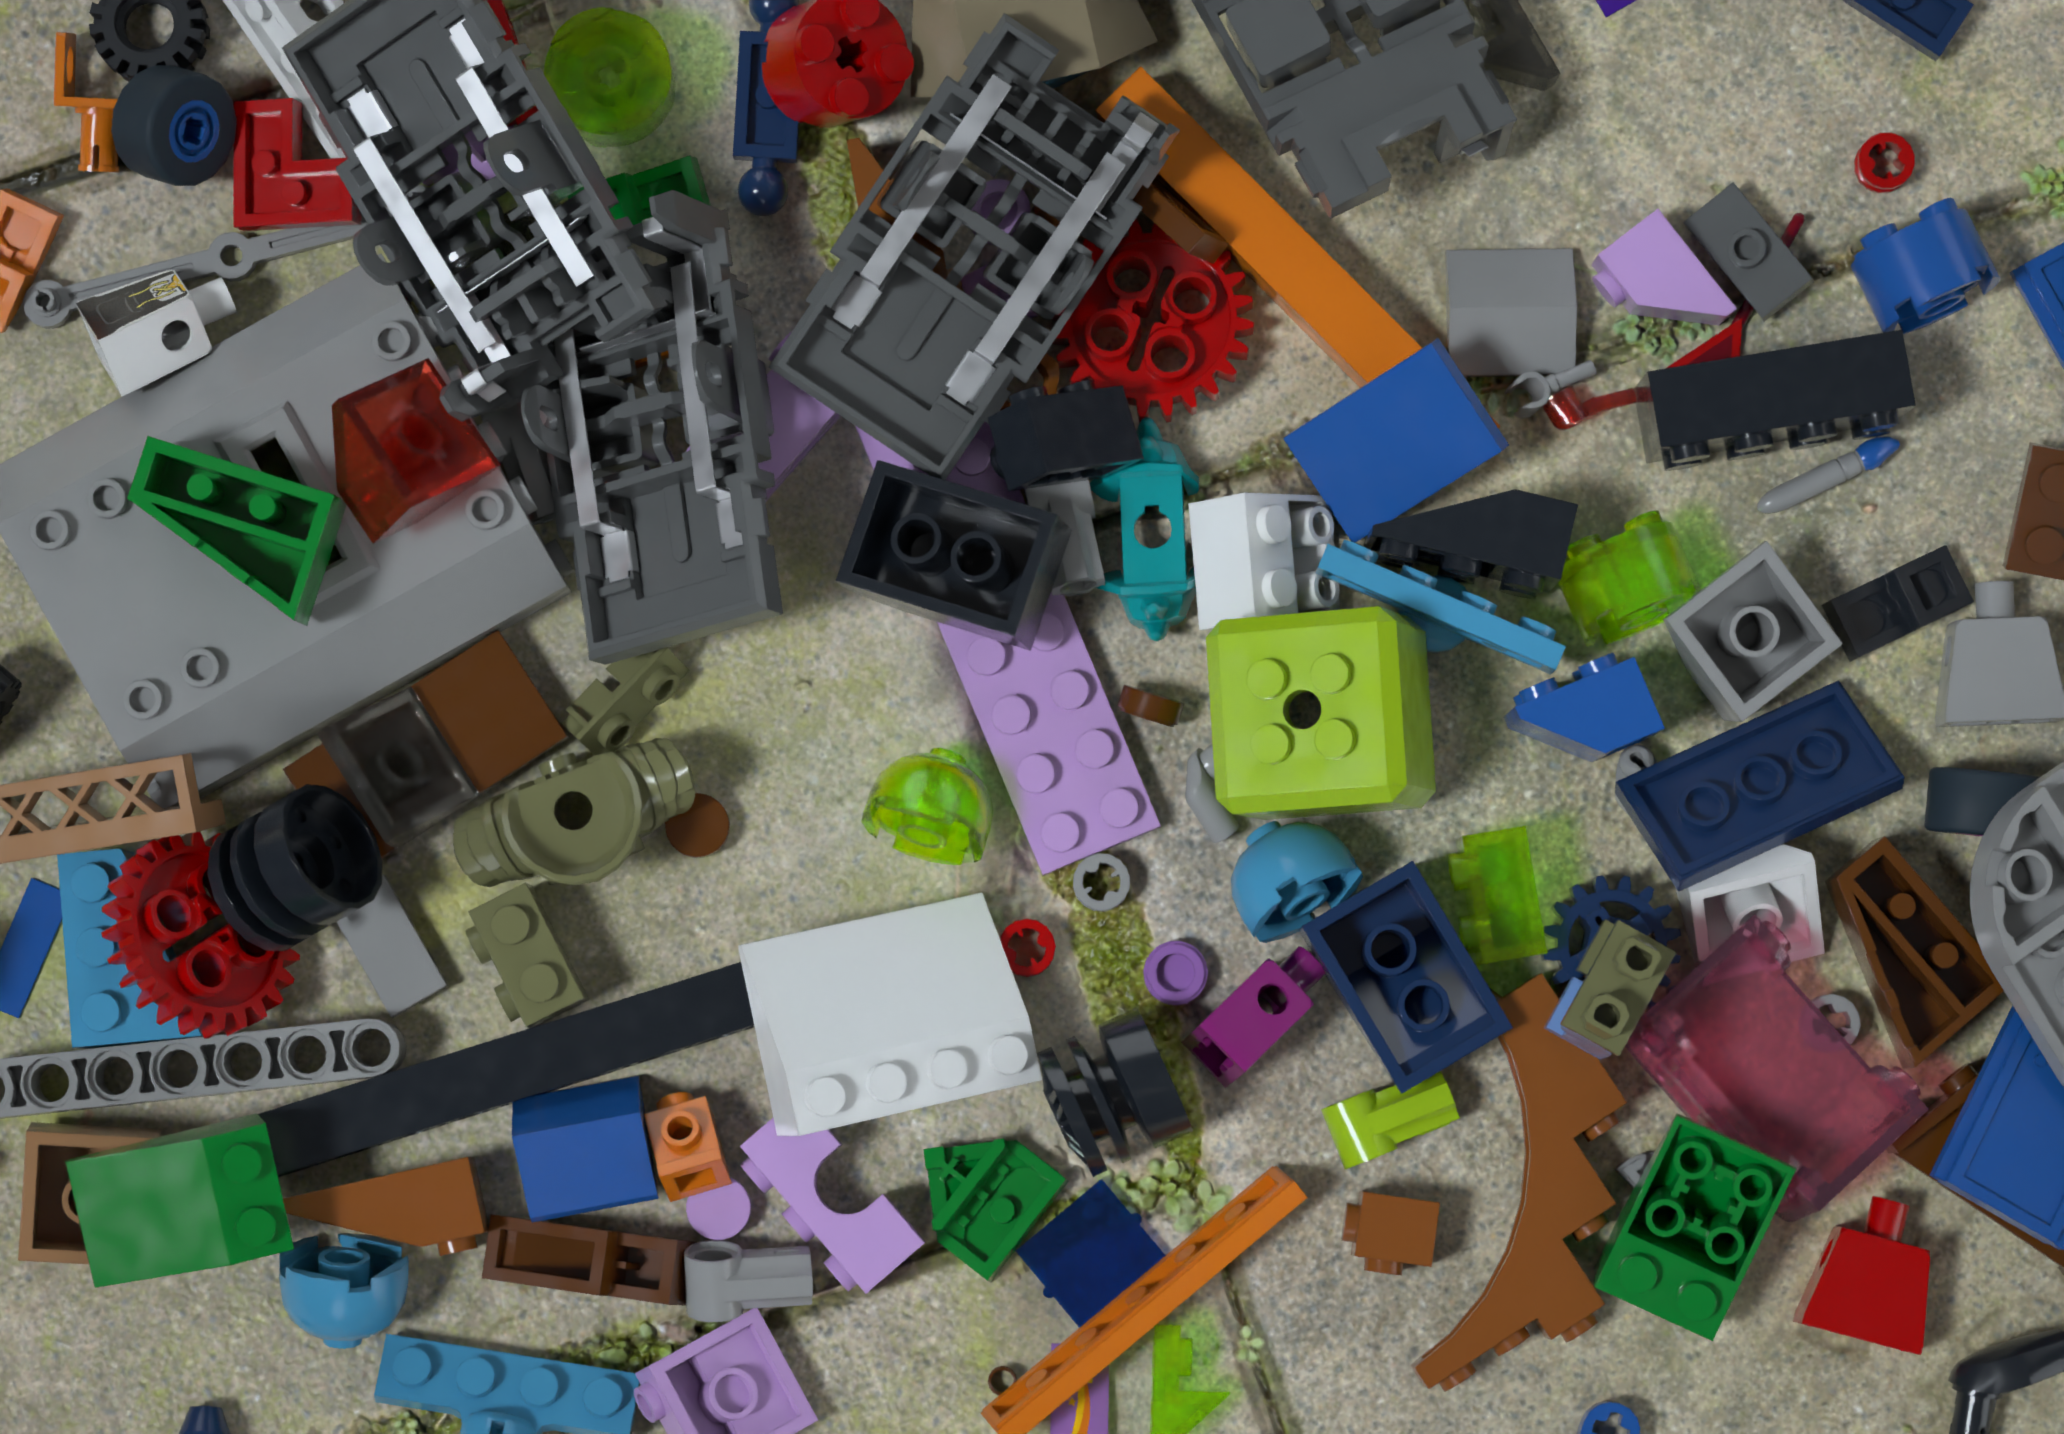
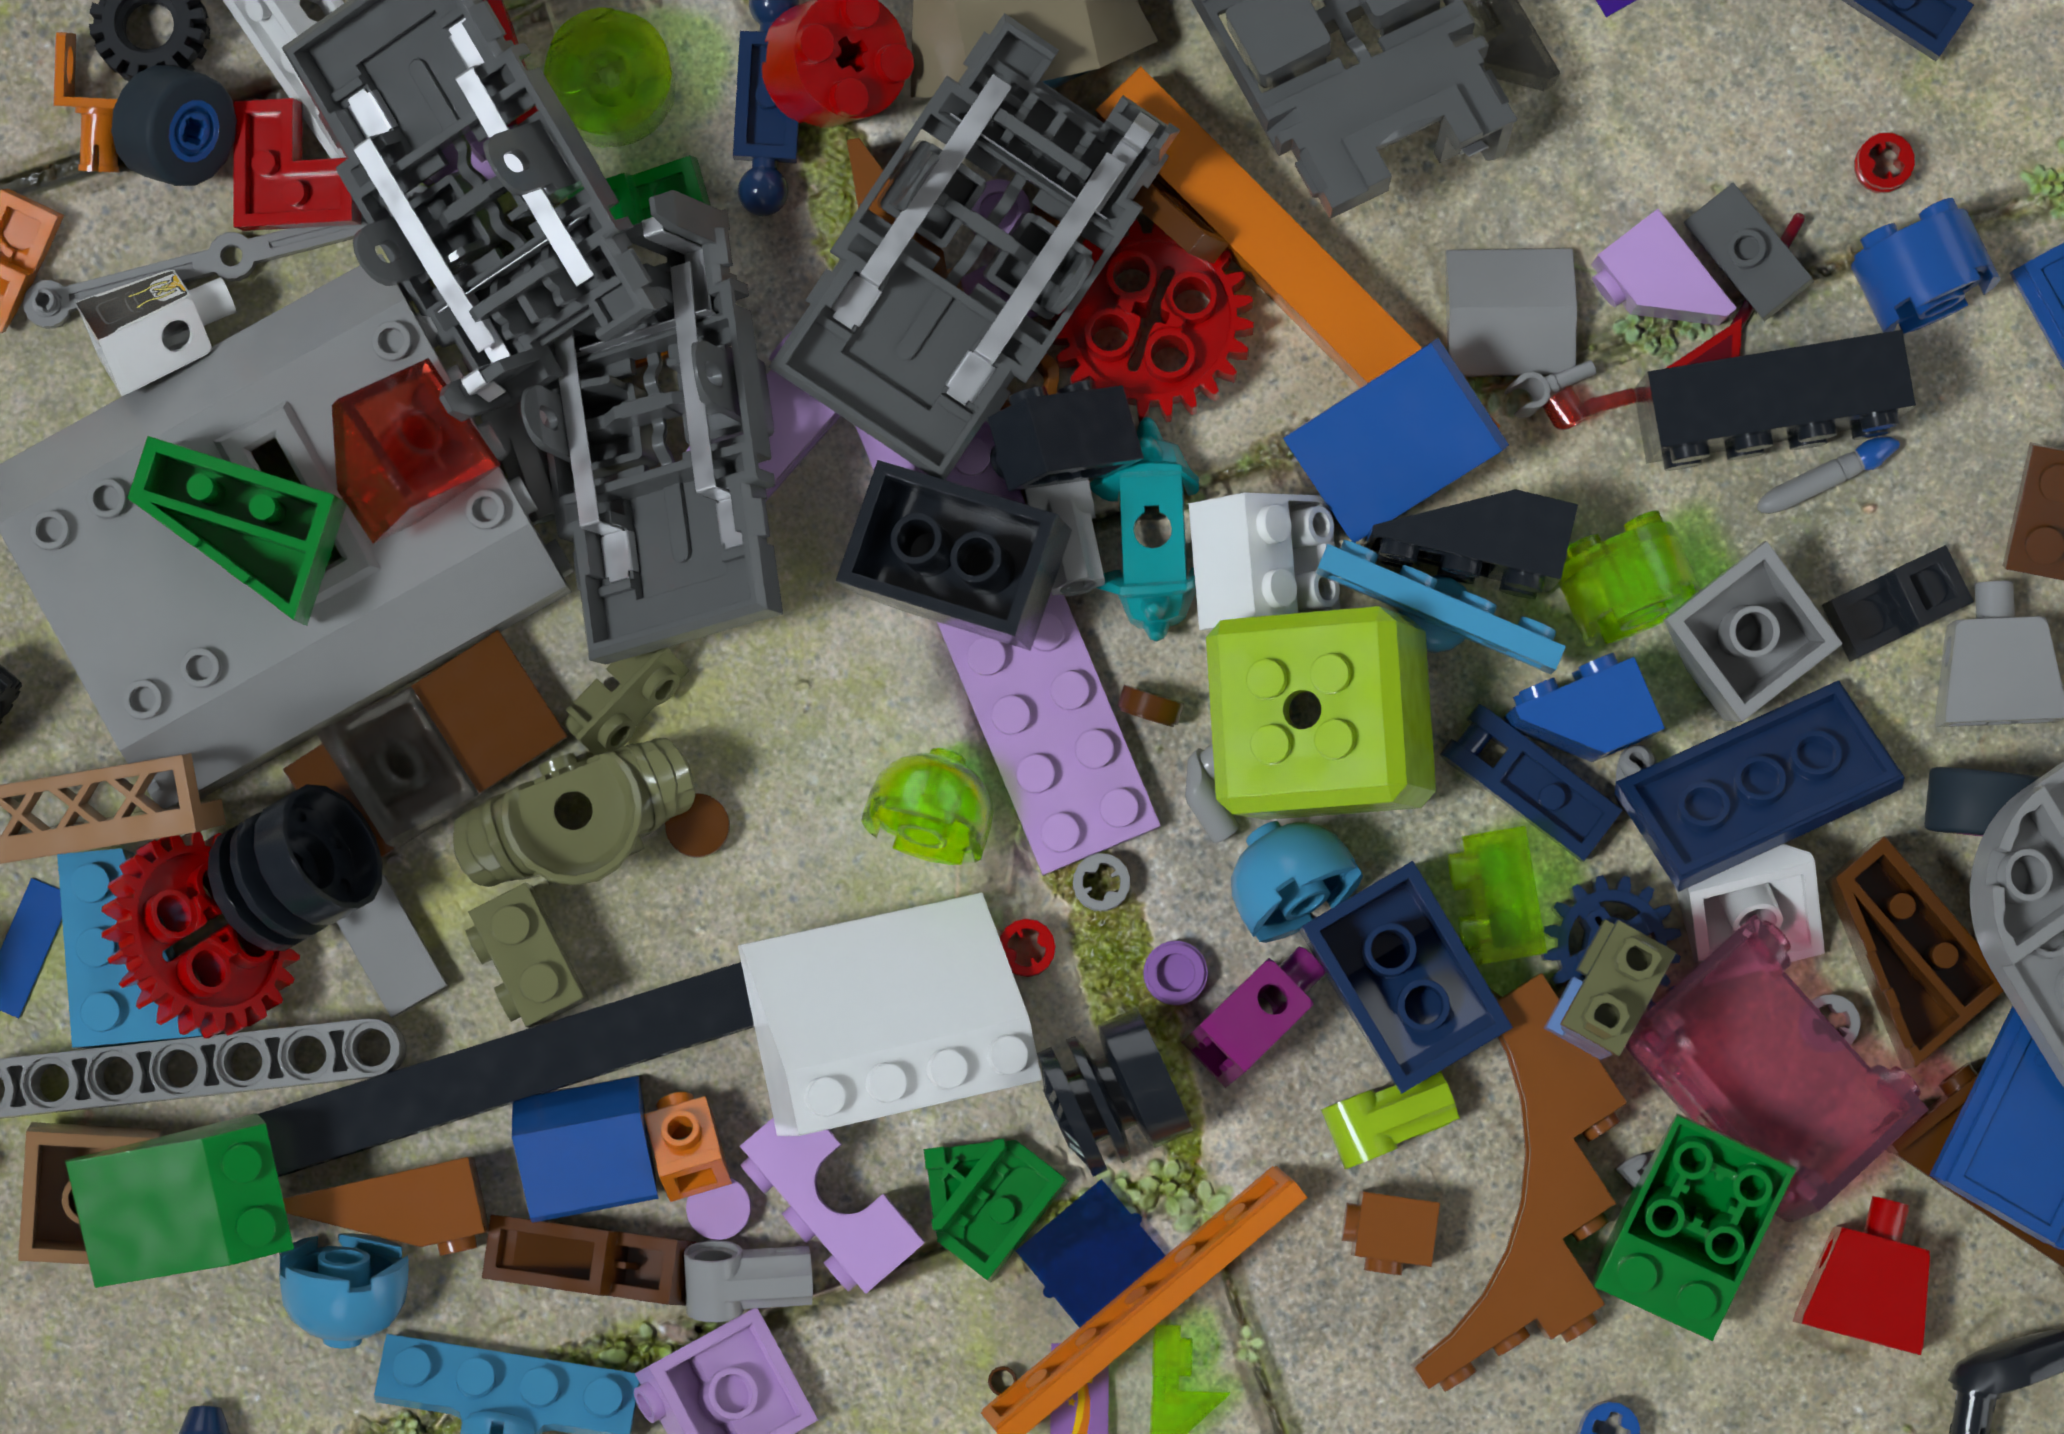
(1533, 784): none -> dark blue plate

